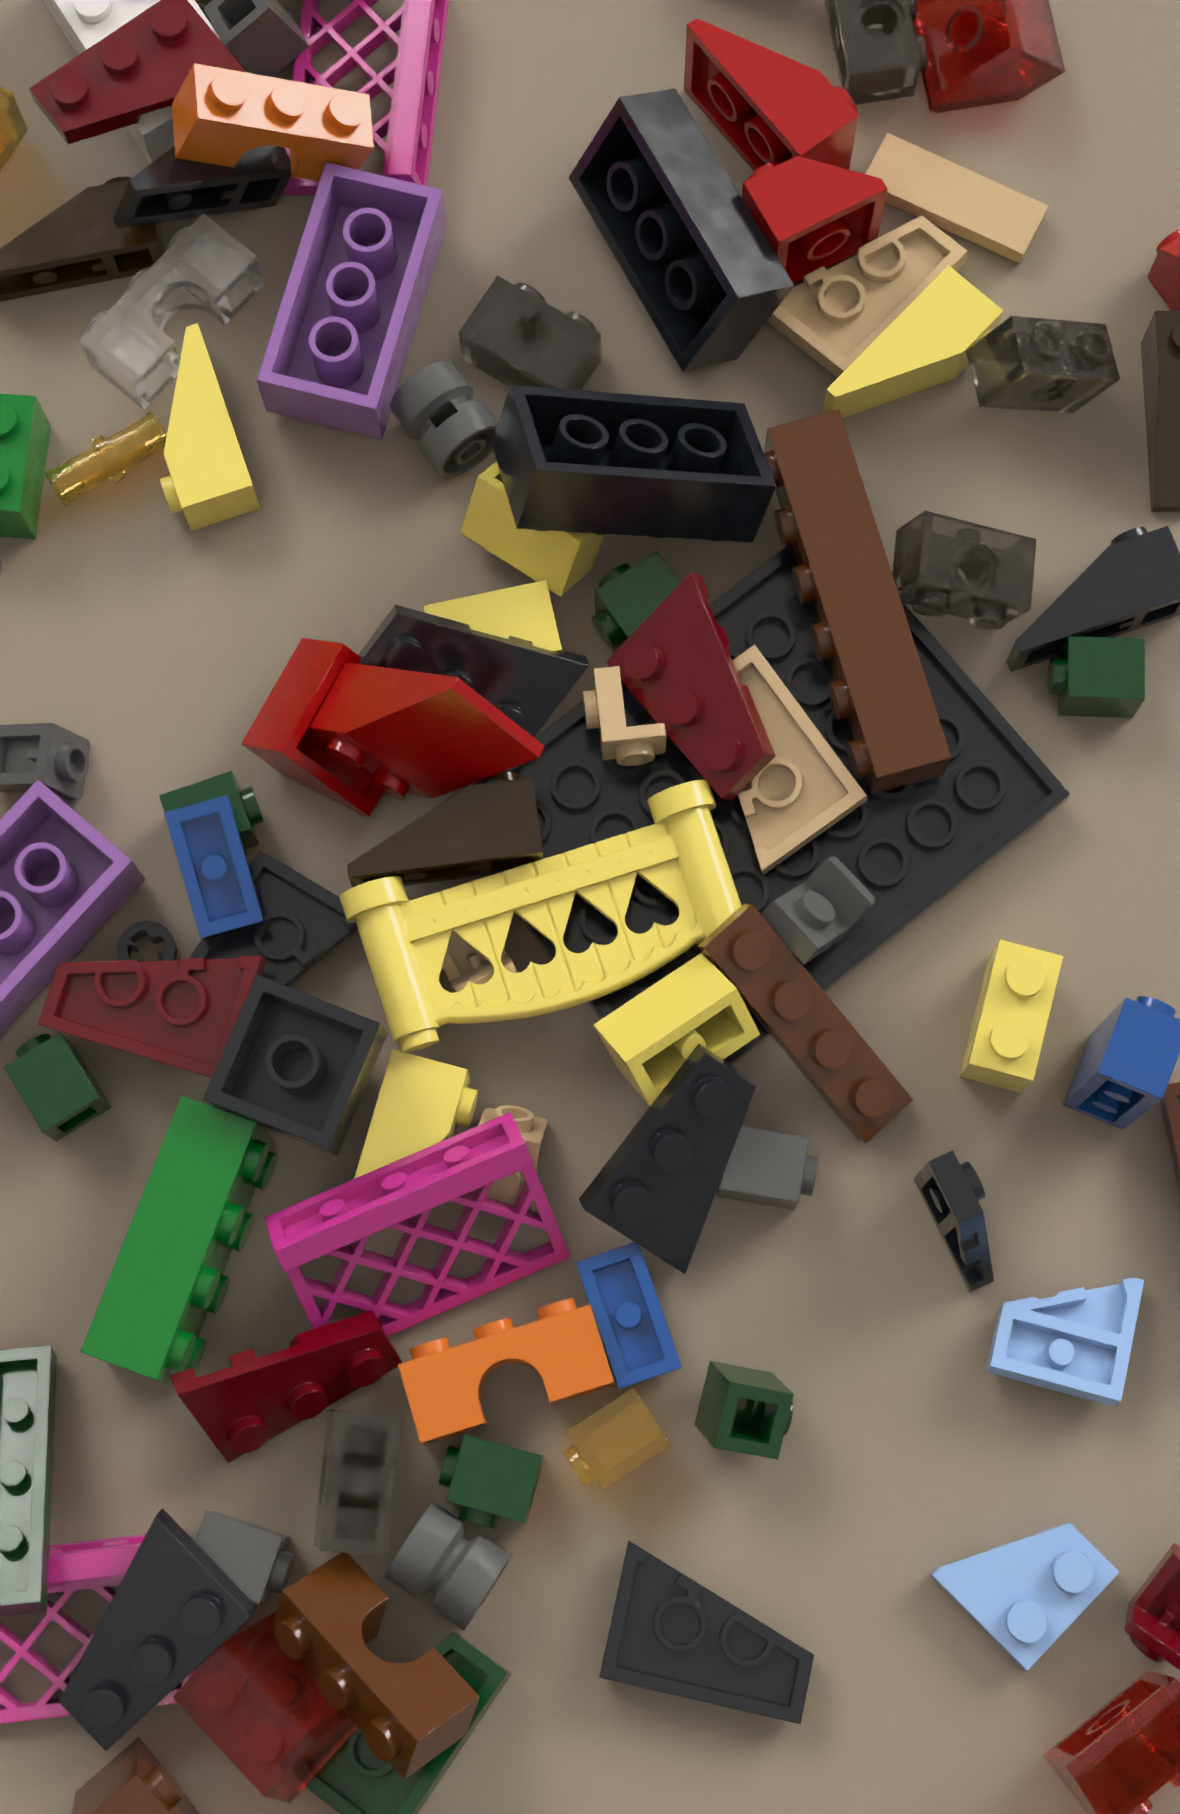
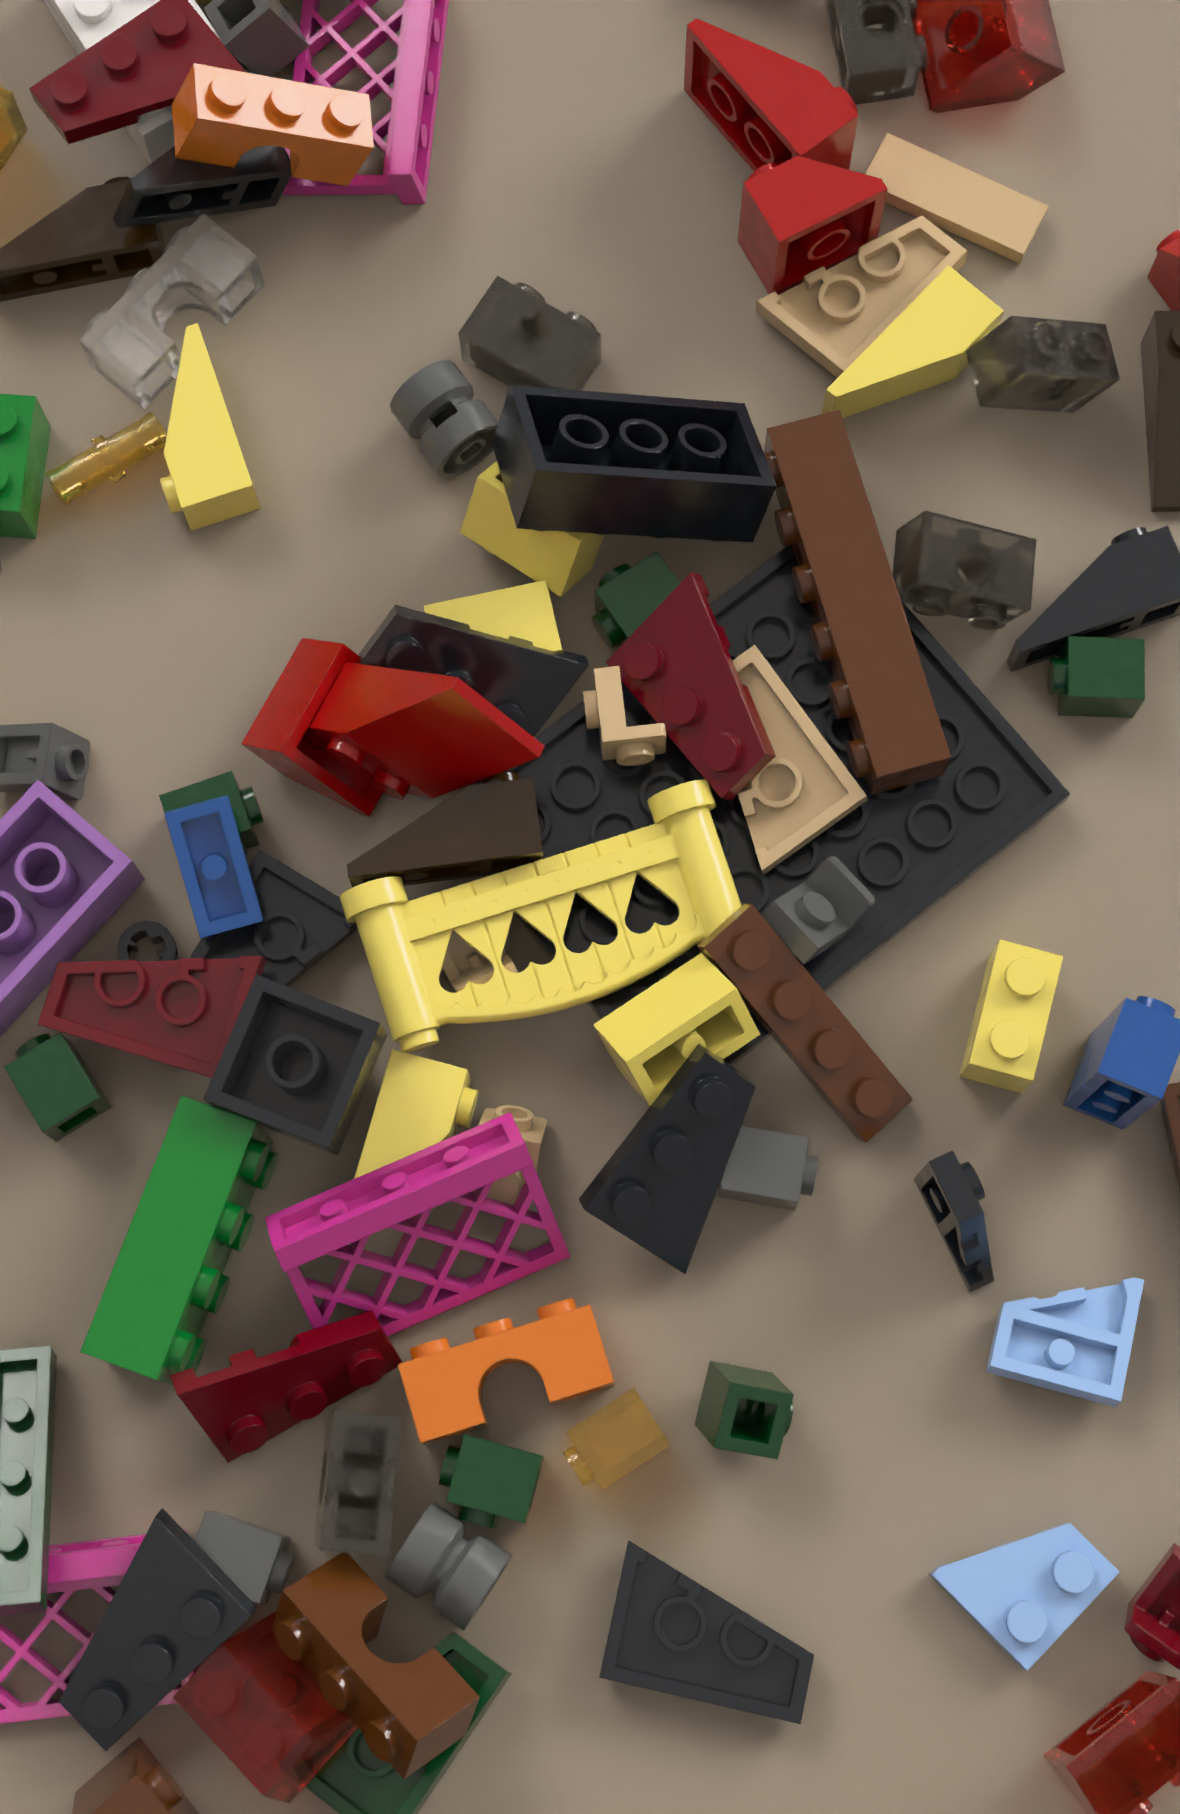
(353, 300): medium lavender brick -> none
(628, 1315): blue plate -> none
(679, 229): black brick -> none

